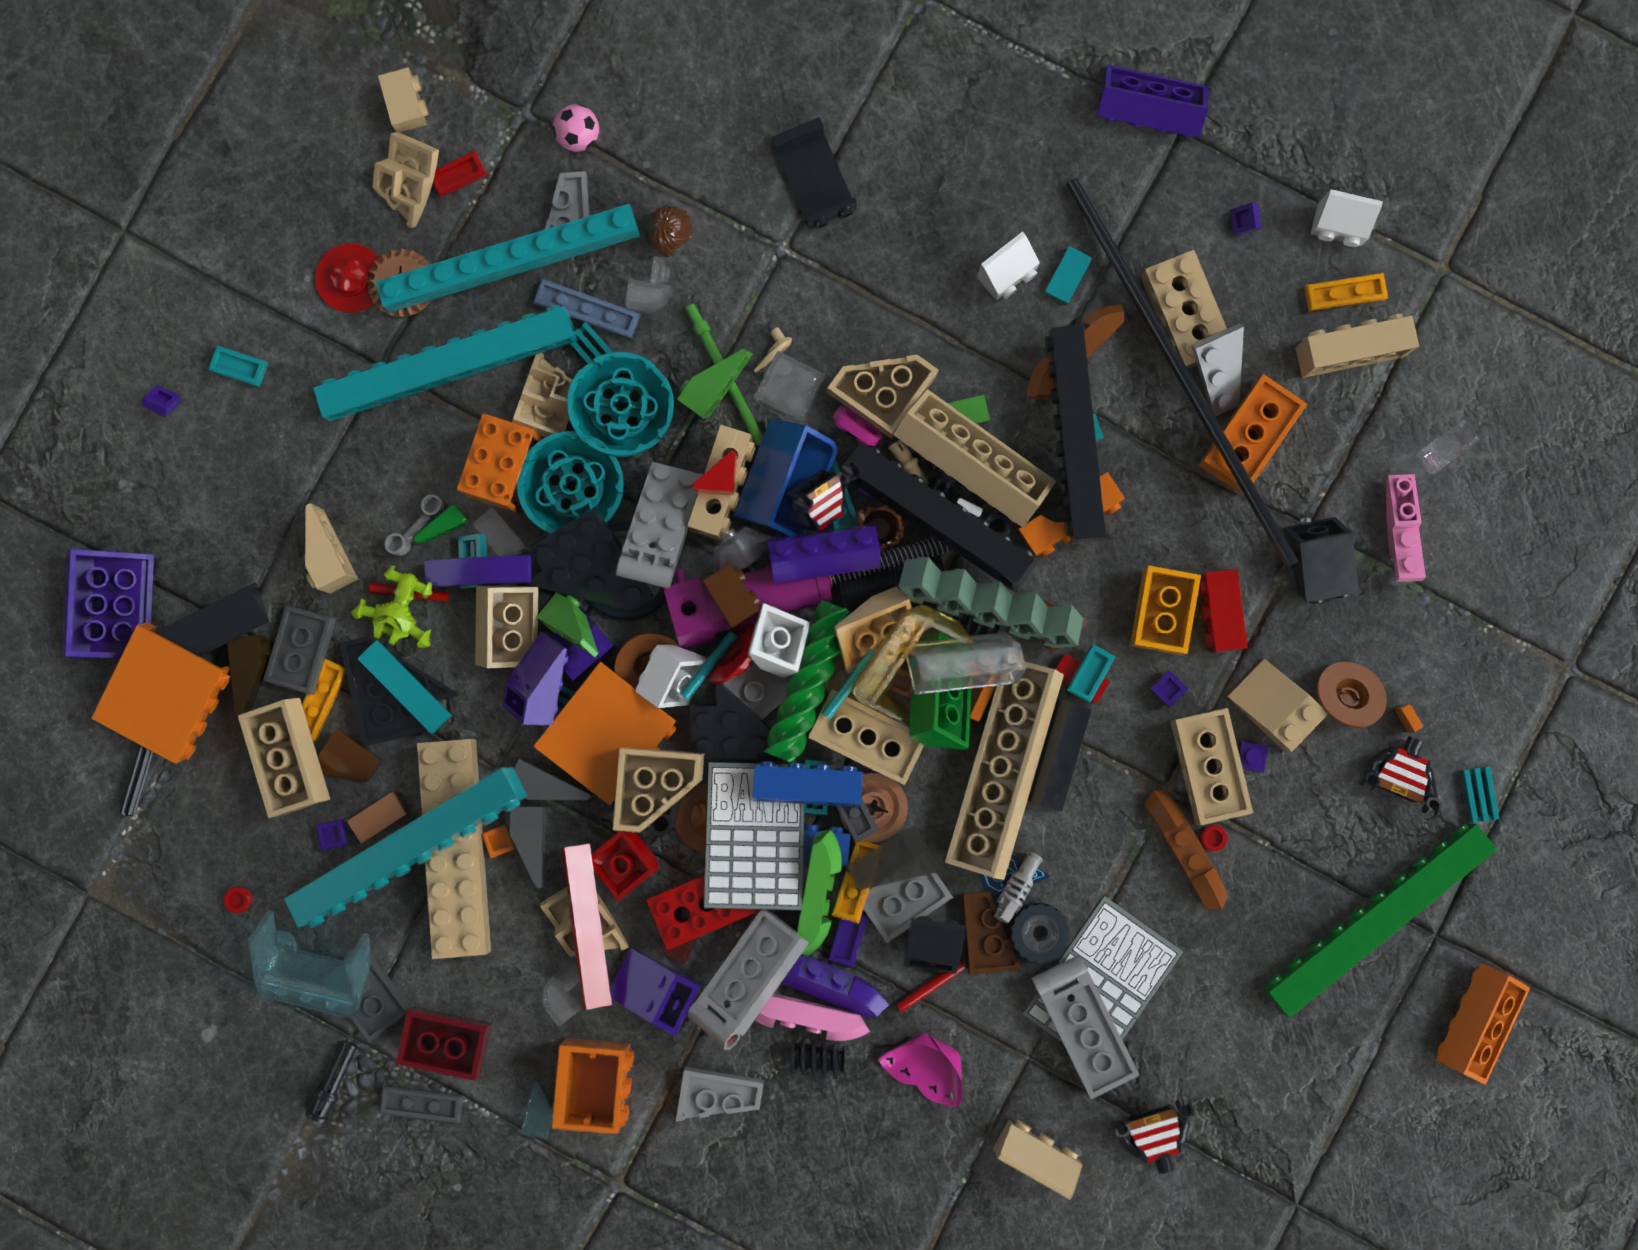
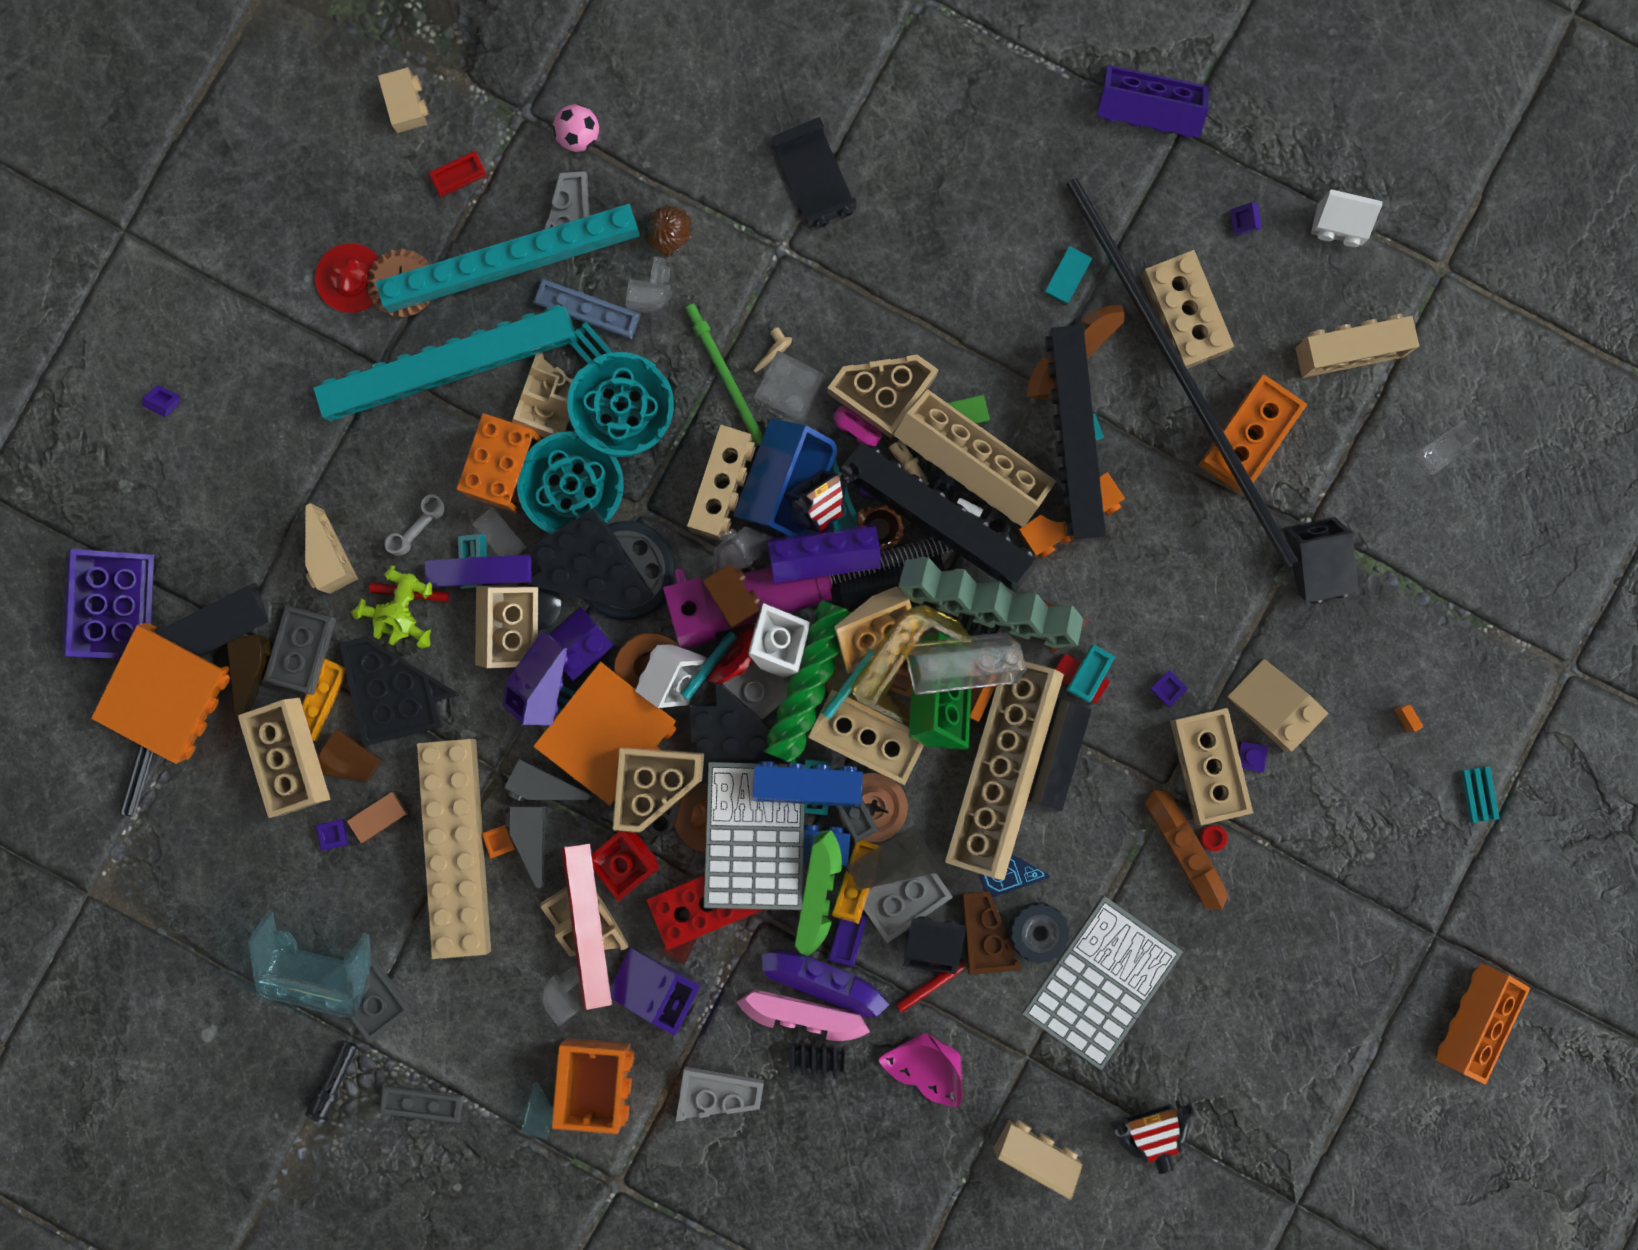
(238, 366): teal tile -> none
(238, 899): red tile -> none
(405, 687): teal tile -> none
(405, 847): teal brick -> none
(406, 176): tan slope -> none
(443, 524): green slope -> none
(443, 1043): dark red brick -> none
(569, 622): bright green slope -> none
(659, 526): light grey hinge -> none
(709, 387): bright green slope -> none
(719, 478): red slope -> none
(747, 979): light grey hinge -> none
(1009, 267): white slope -> none
(1017, 888): light grey hinge -> none
(1085, 1027): light grey hinge -> none
(1165, 610): light orange brick -> none
(1220, 368): light grey wing -> none
(1223, 611): red brick -> none
(1346, 292): light orange tile -> none
(1351, 694): dark orange hat -> none
(1379, 919): green brick -> none
(1403, 528): bright pink slope -> none
(1404, 775): torso -> none

